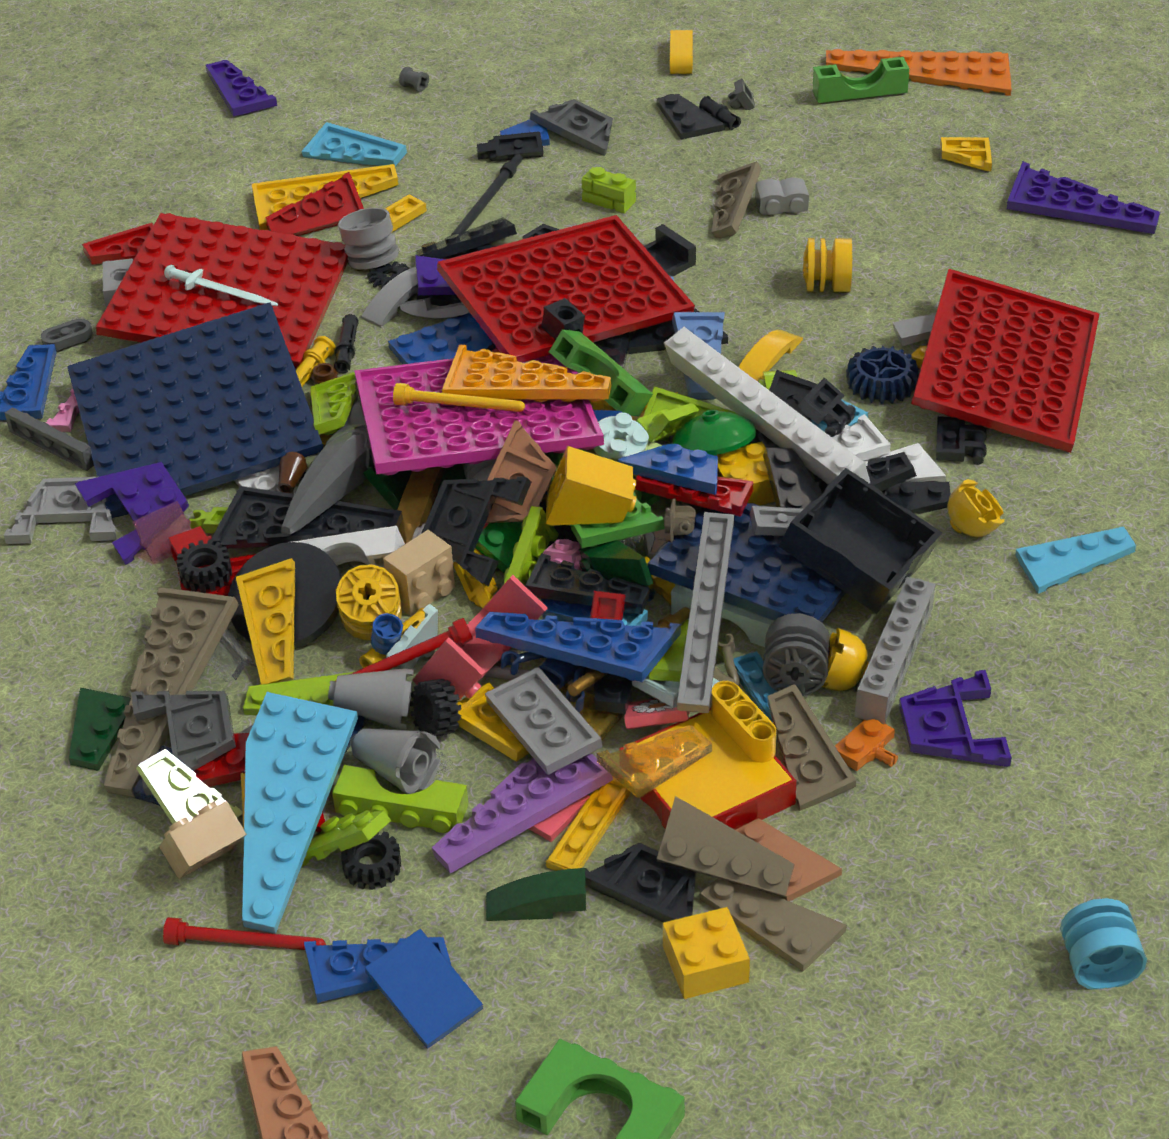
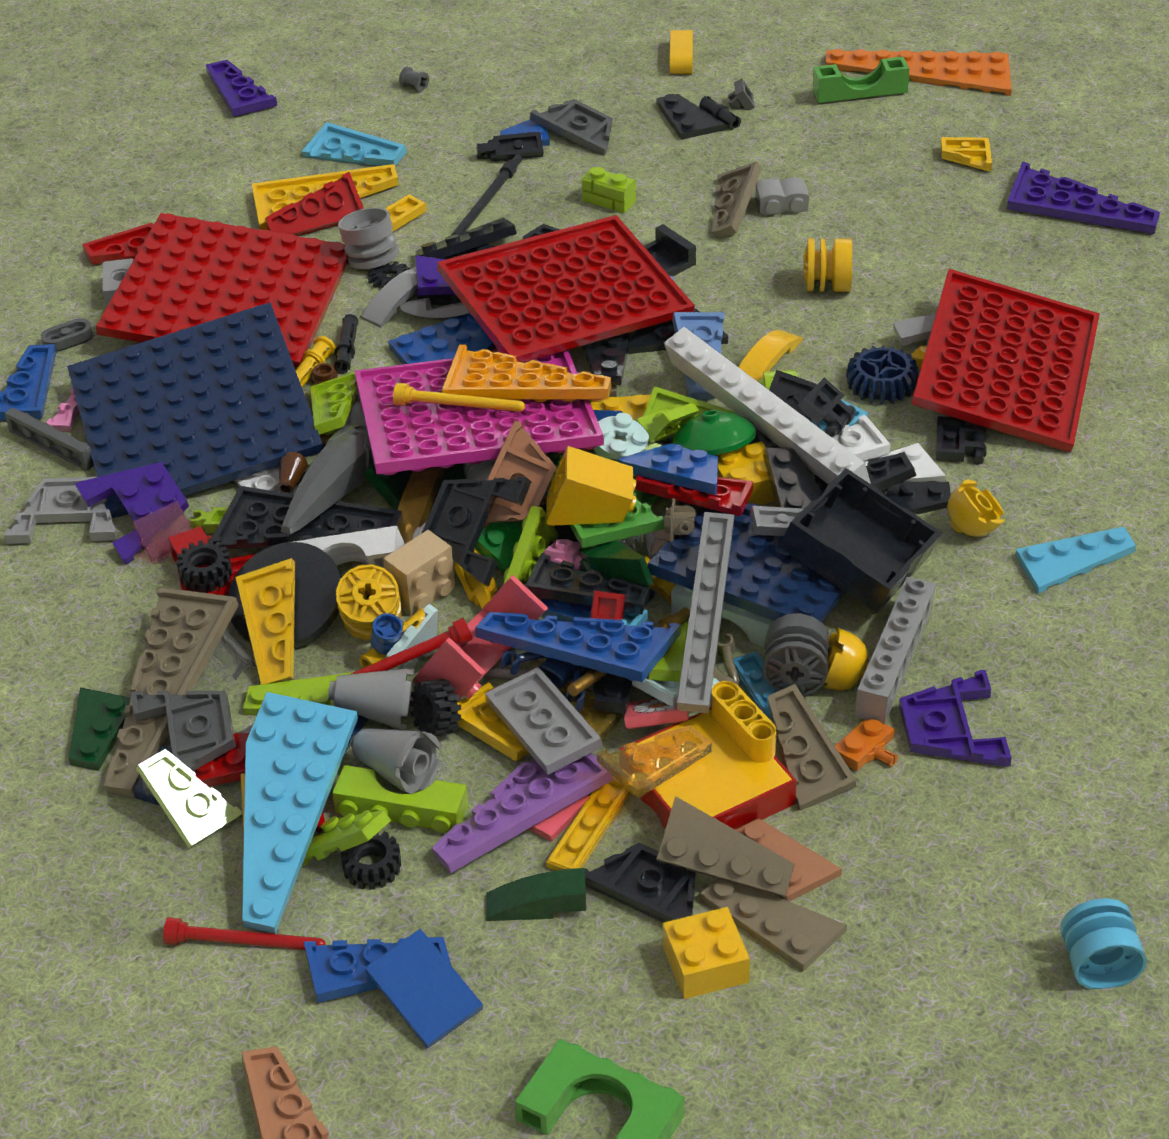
(195, 278): light aqua sword -> none
(202, 839): tan brick -> none
(562, 316): black brick -> none
(581, 354): bright green arch -> none

